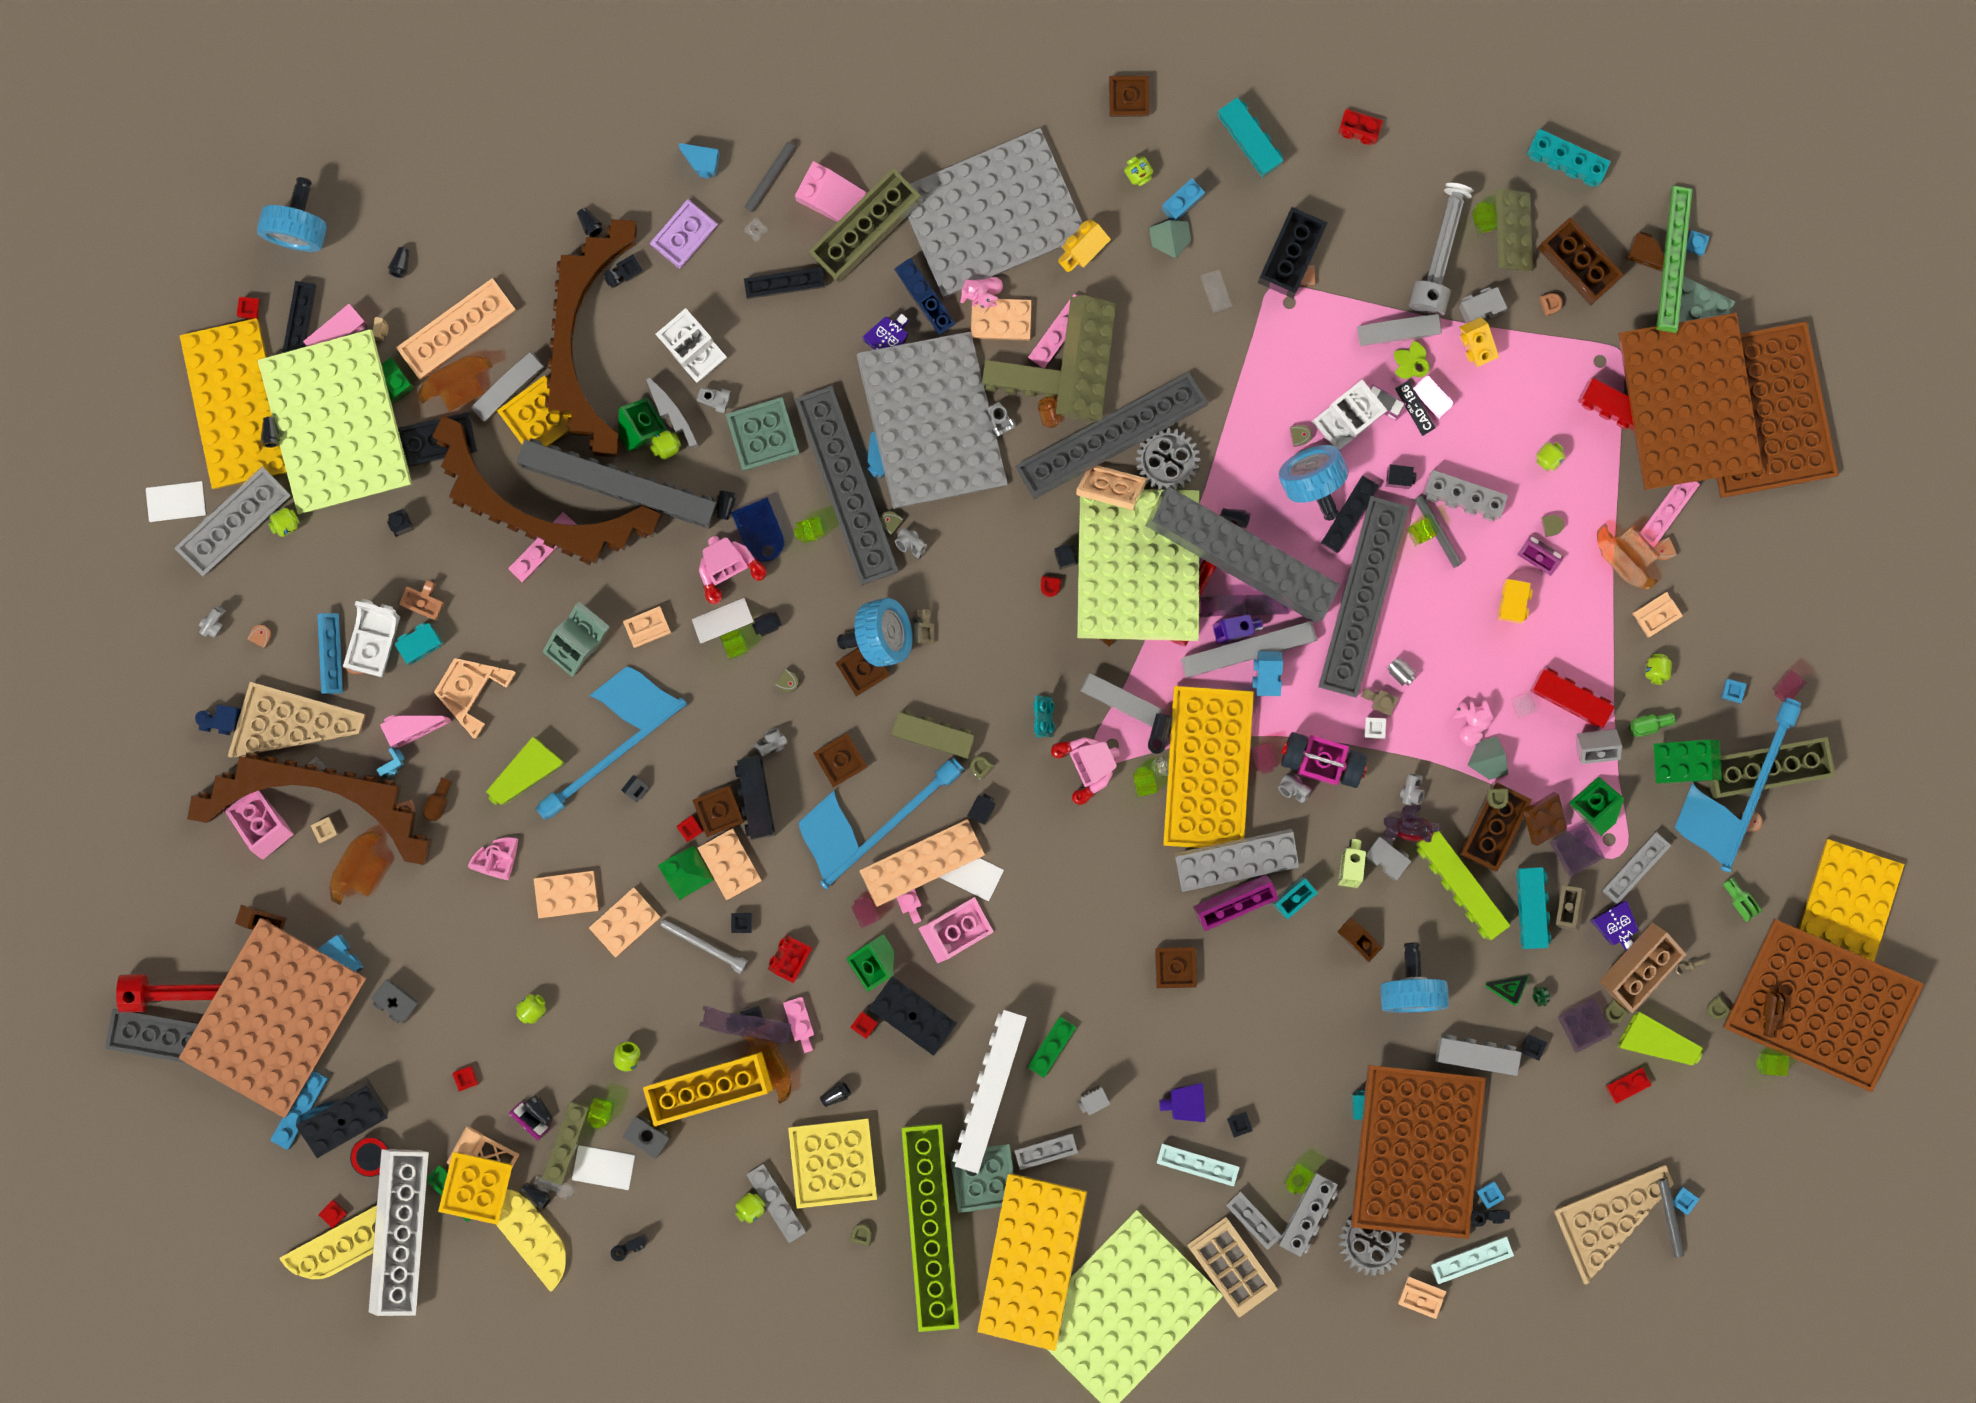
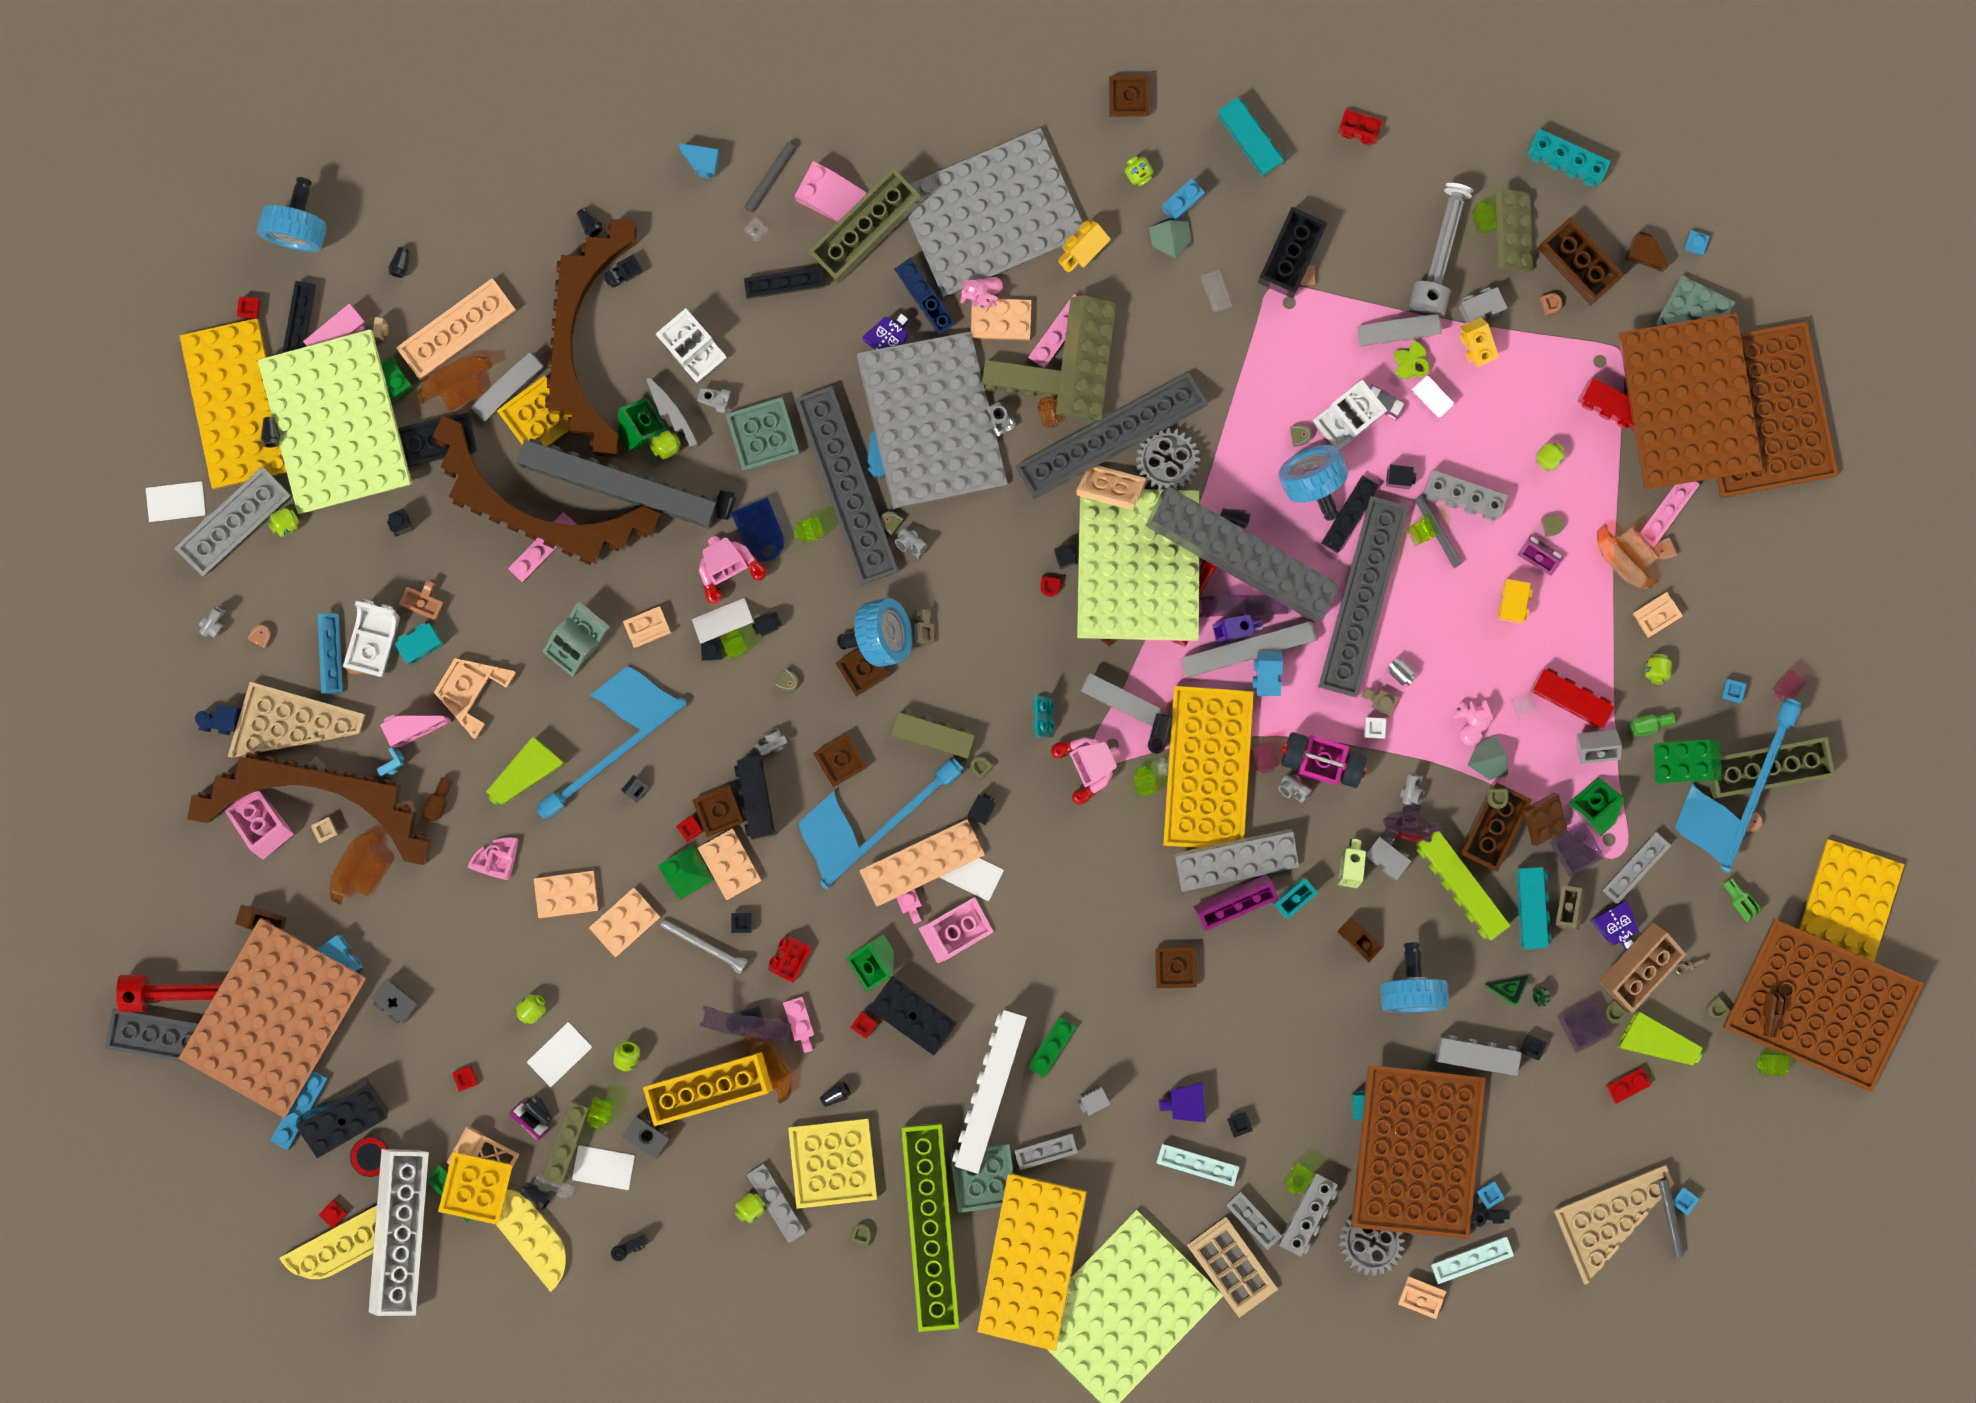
(559, 1054): none -> white sticker
(684, 234): lavender tile -> none
(711, 650): none -> black plate
(865, 912): clear pink brick -> none
(1415, 408): black sticker -> none
(1674, 259): bright green tile -> none

